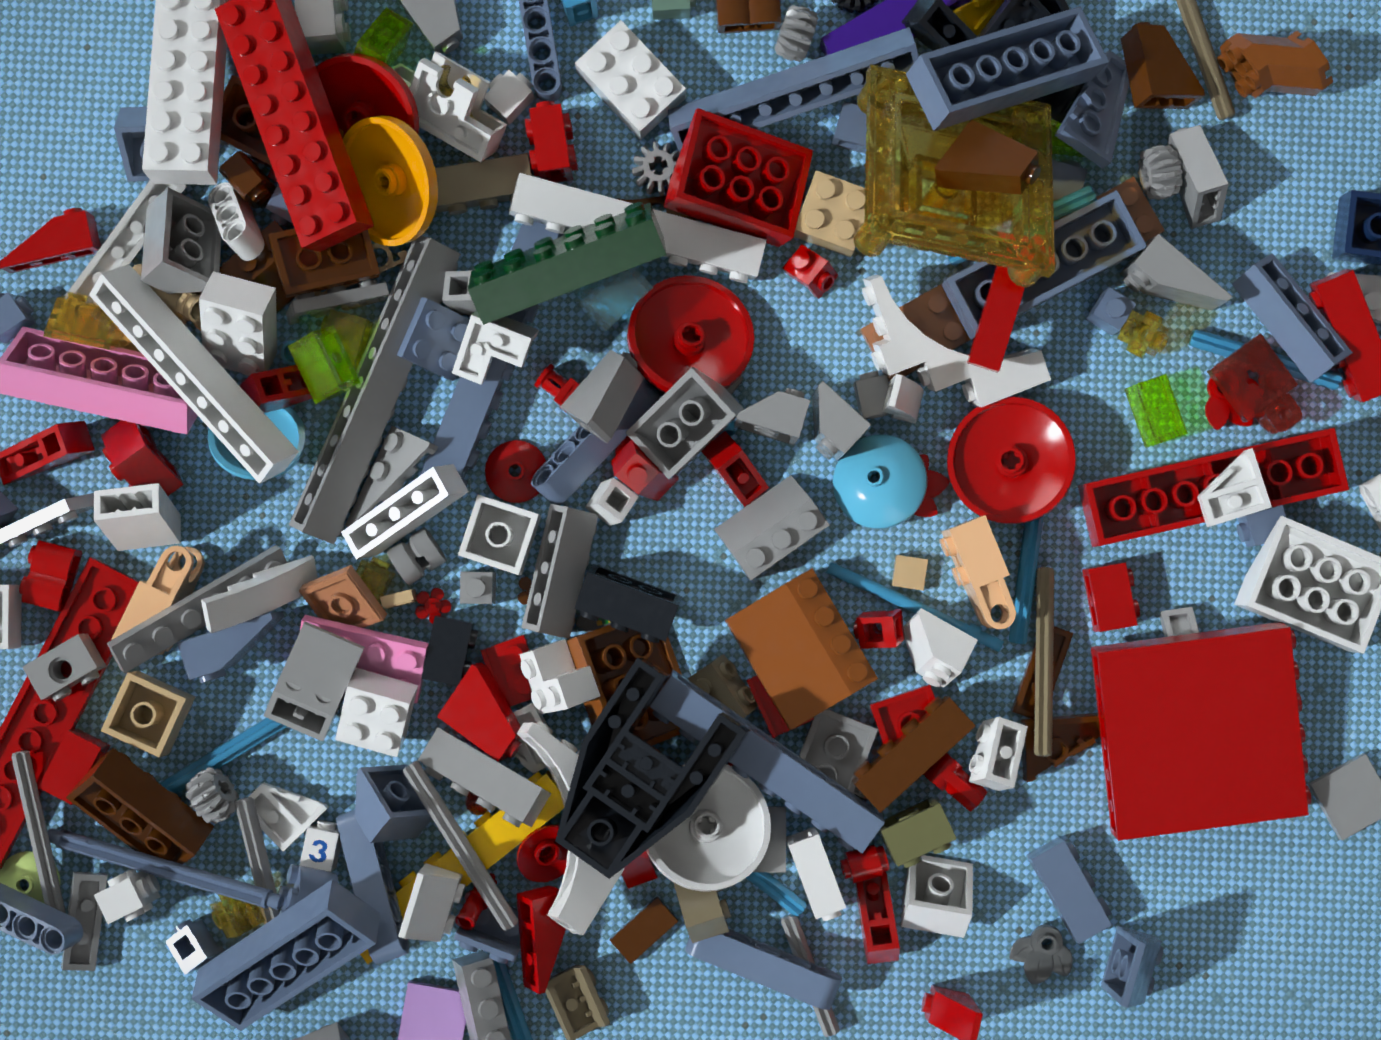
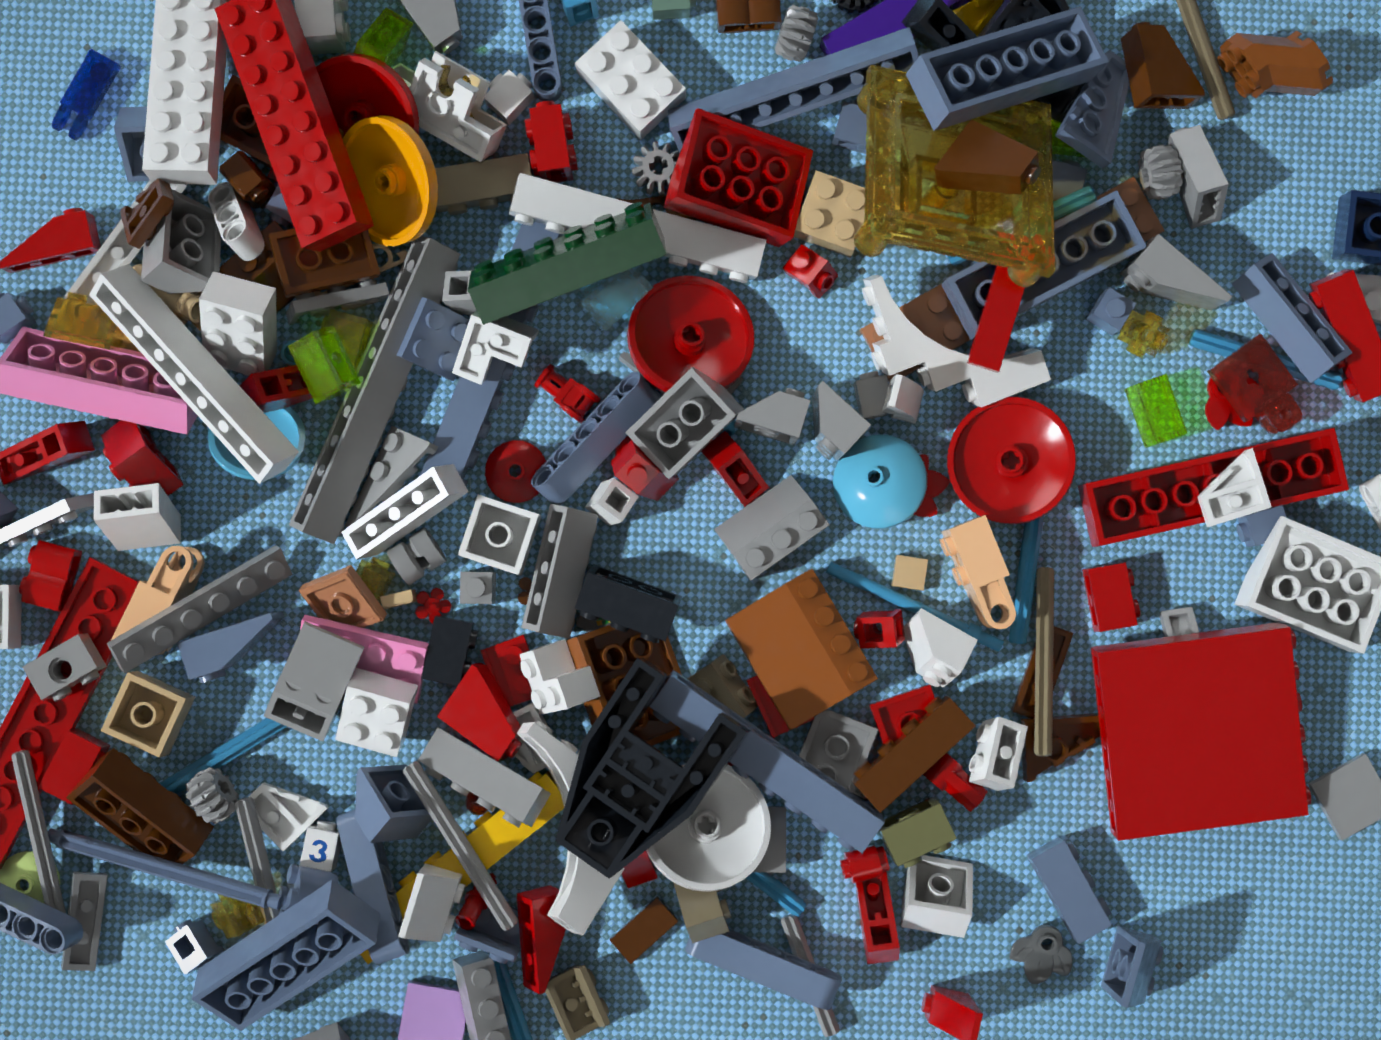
(85, 93): none -> clear blue hinge
(128, 895): white brick -> none
(142, 220): none -> reddish brown wing
(258, 595): white slope -> none
(541, 864): red dish -> none
(605, 395): light grey slope -> none
(816, 874): white brick -> none

